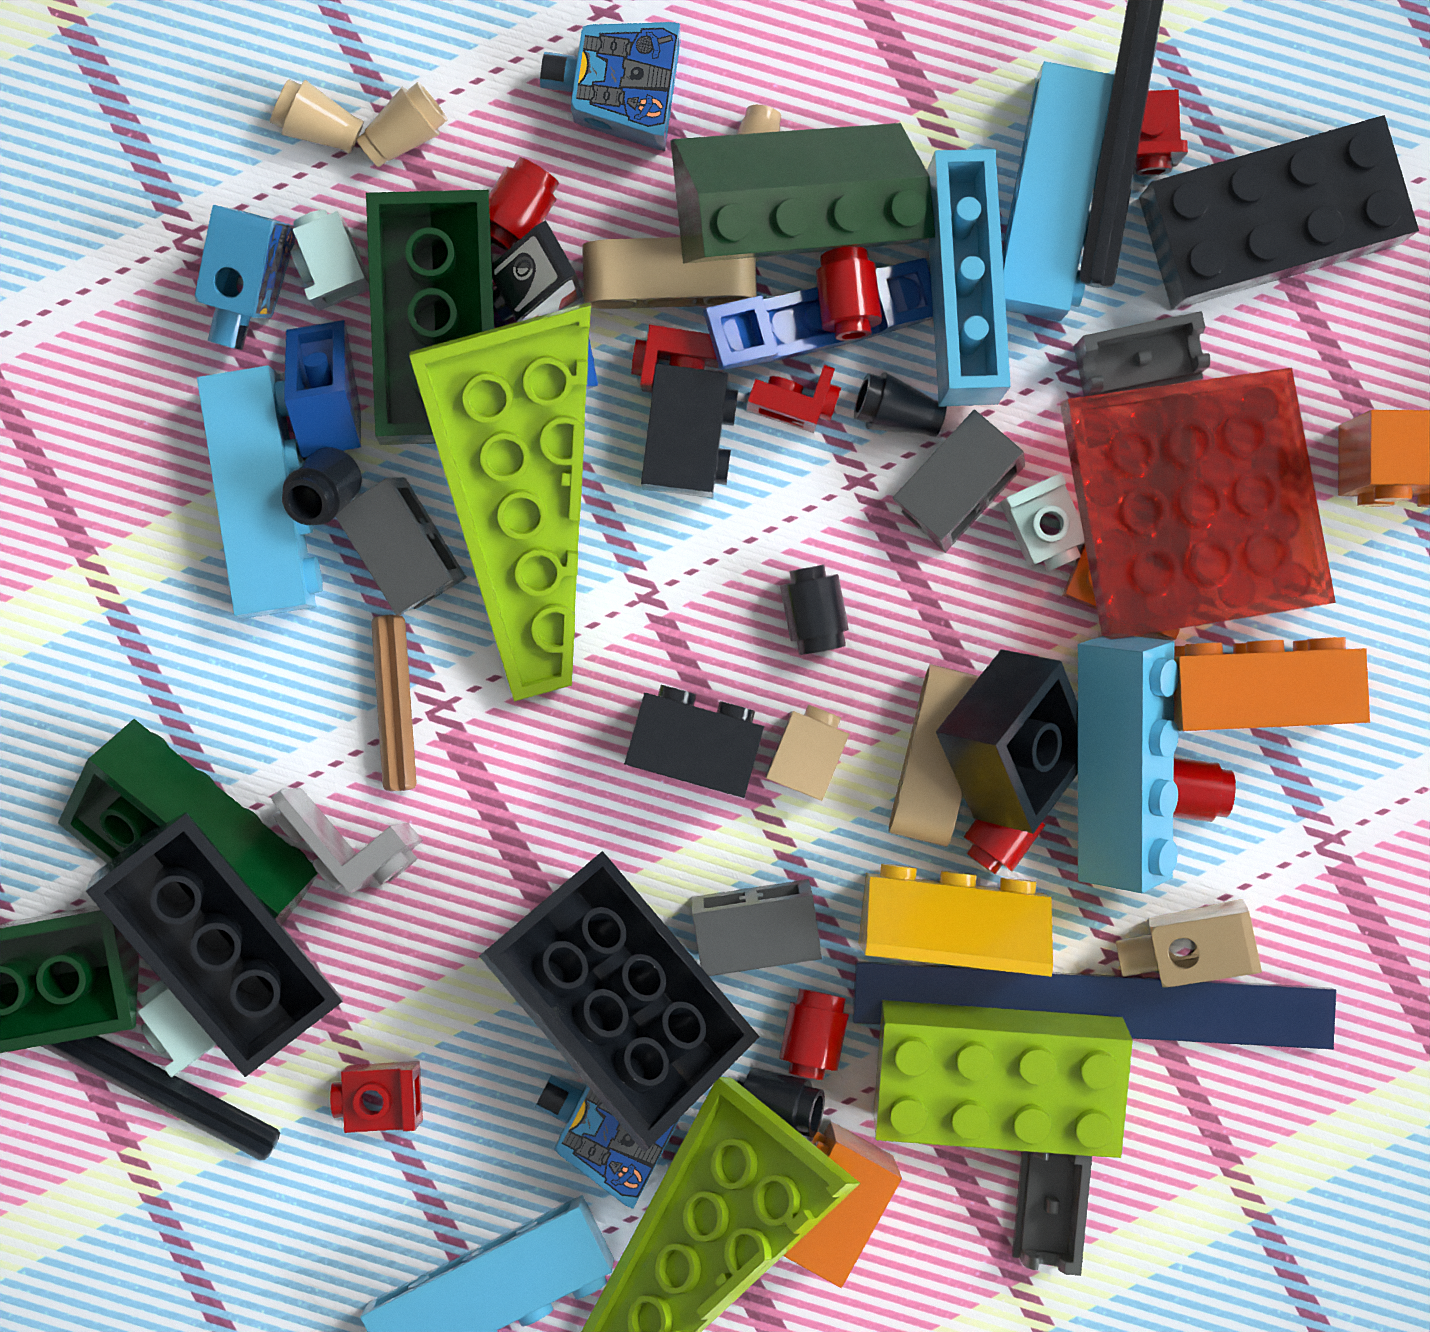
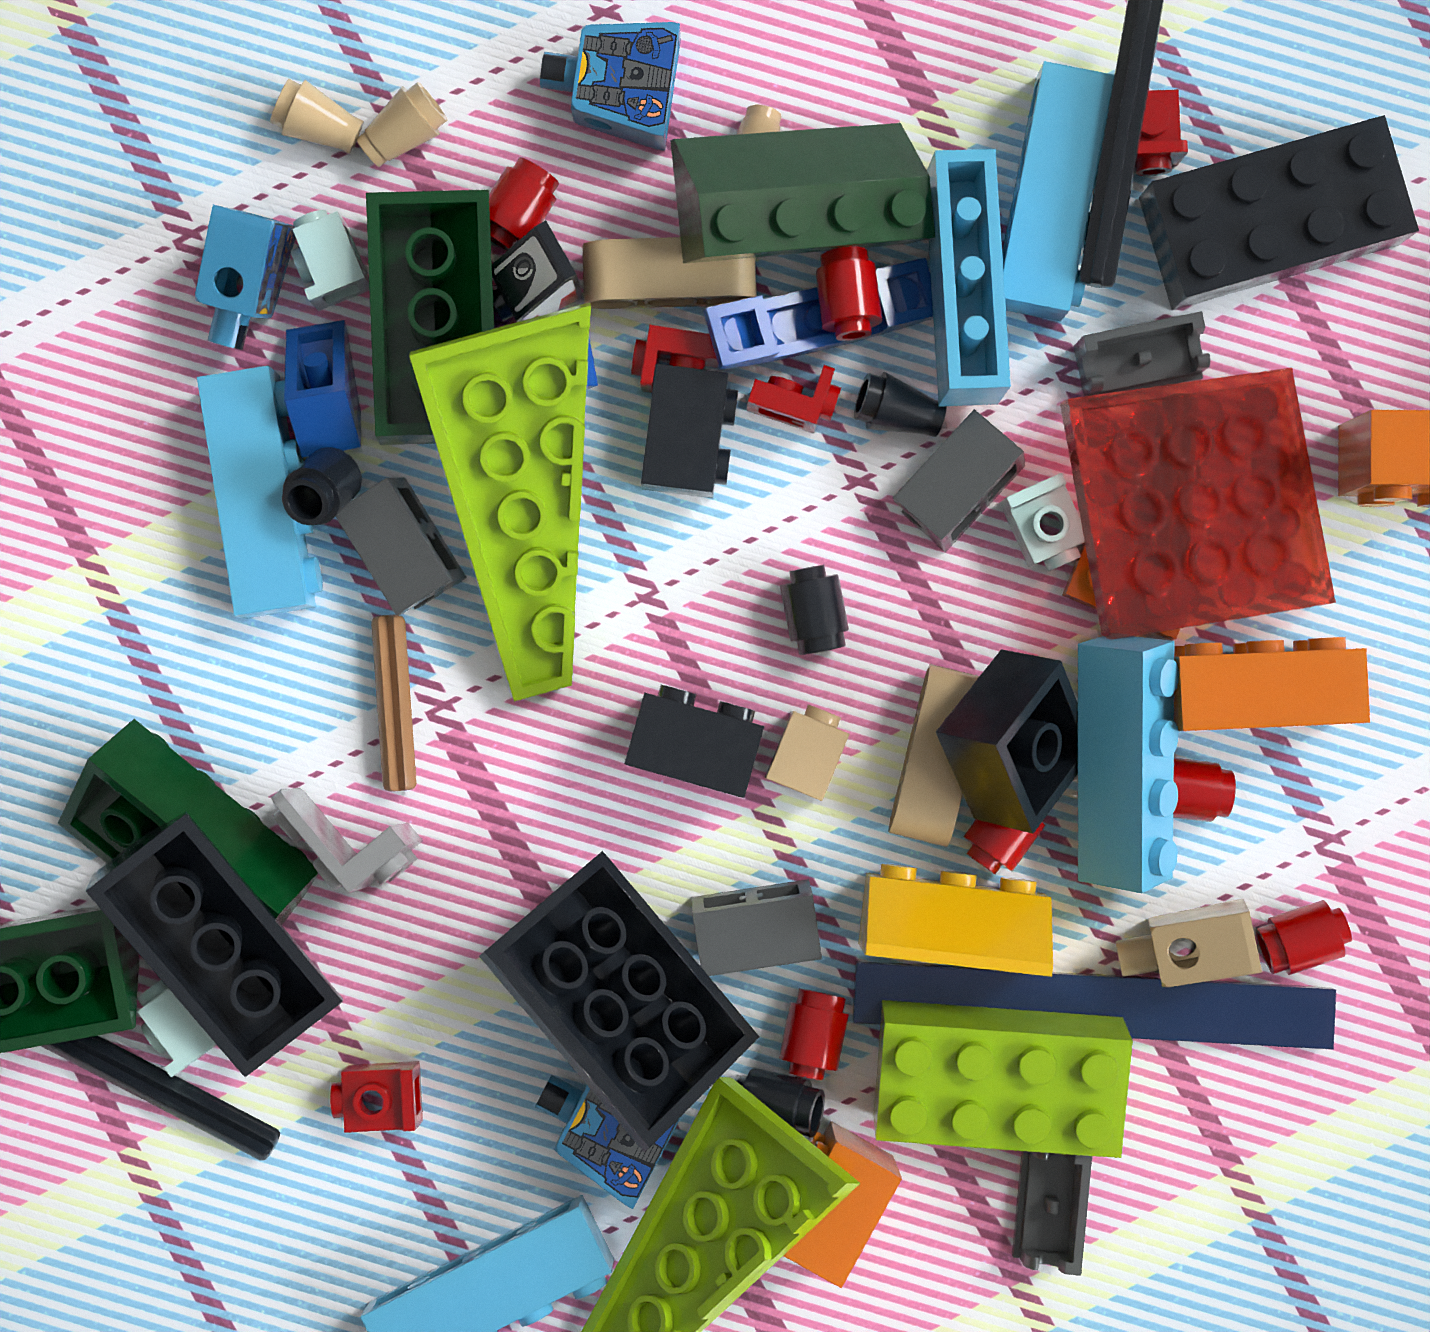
(1304, 938): none -> red brick

